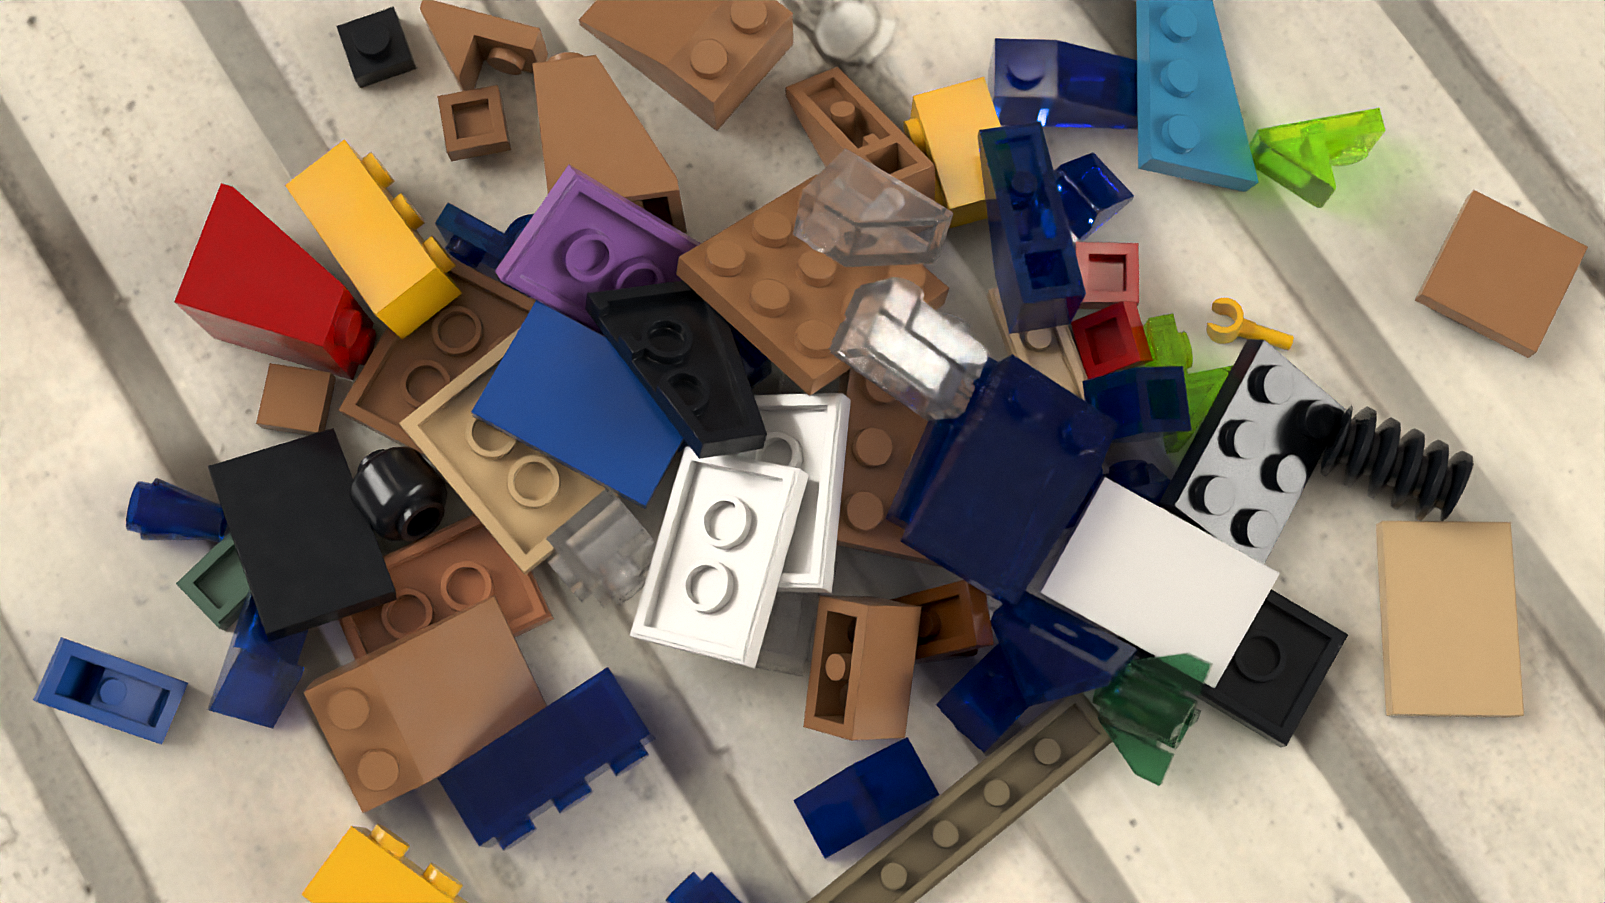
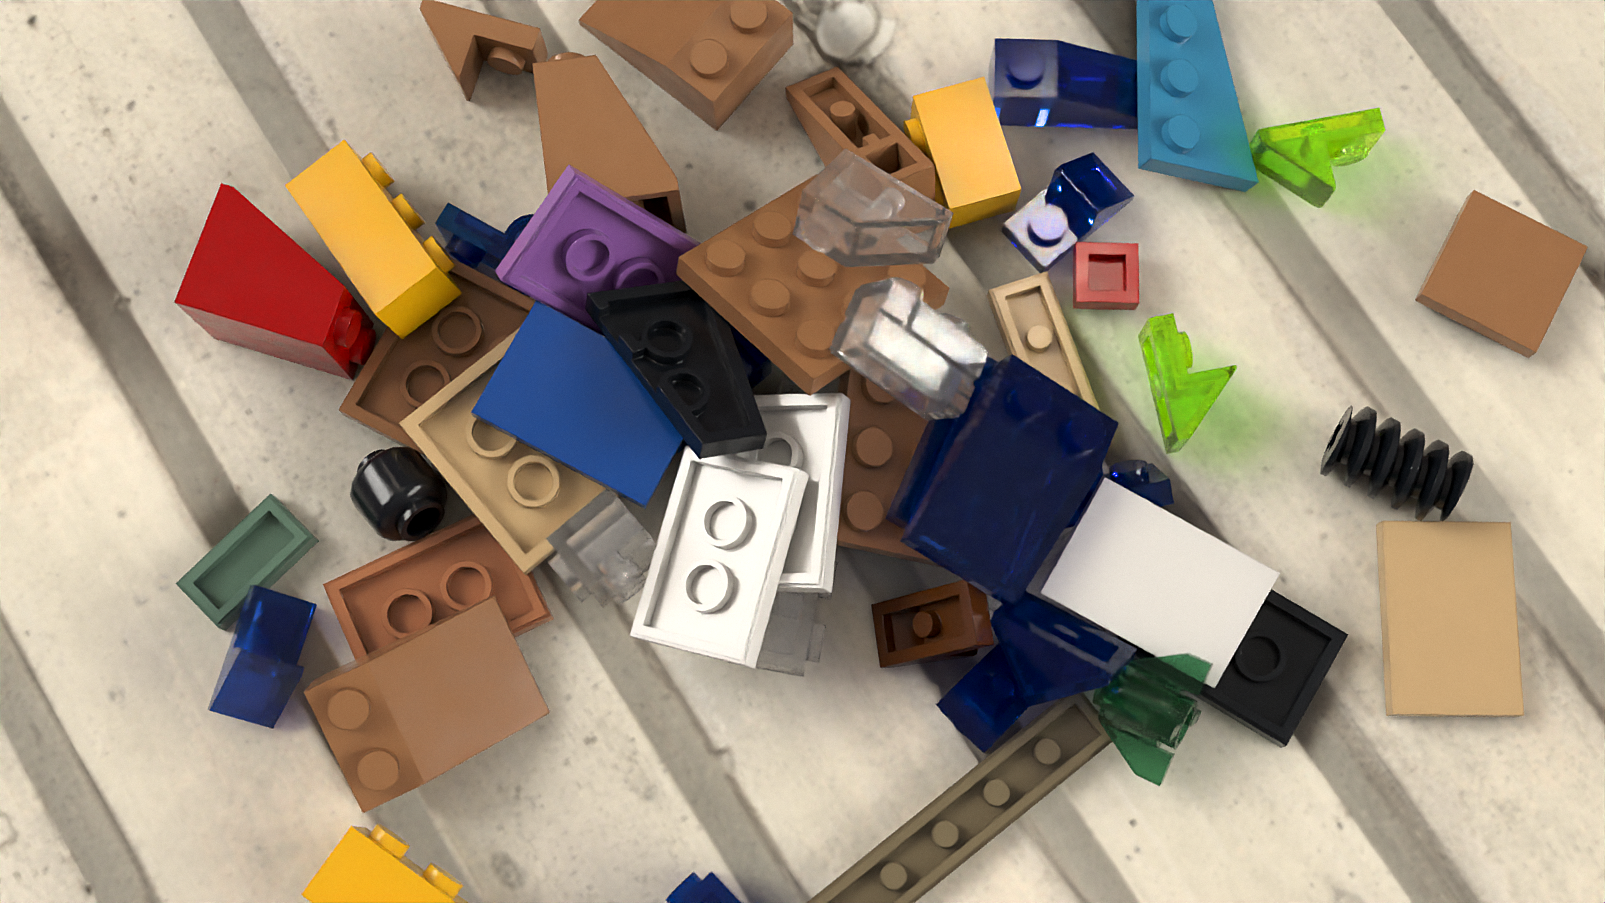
(110, 691): blue slope -> none
(172, 513): clear blue cone -> none
(296, 399): medium nougat tile -> none
(301, 535): black tile -> none
(376, 47): black plate -> none
(474, 123): medium nougat plate -> none
(548, 761): clear blue brick -> none
(862, 667): medium nougat brick -> none
(865, 797): clear blue slope -> none
(1028, 229): clear blue slope -> none
(1111, 340): red plate -> none
(1143, 402): clear blue brick -> none
(1243, 327): yellow hand -> none
(1253, 452): plate -> none

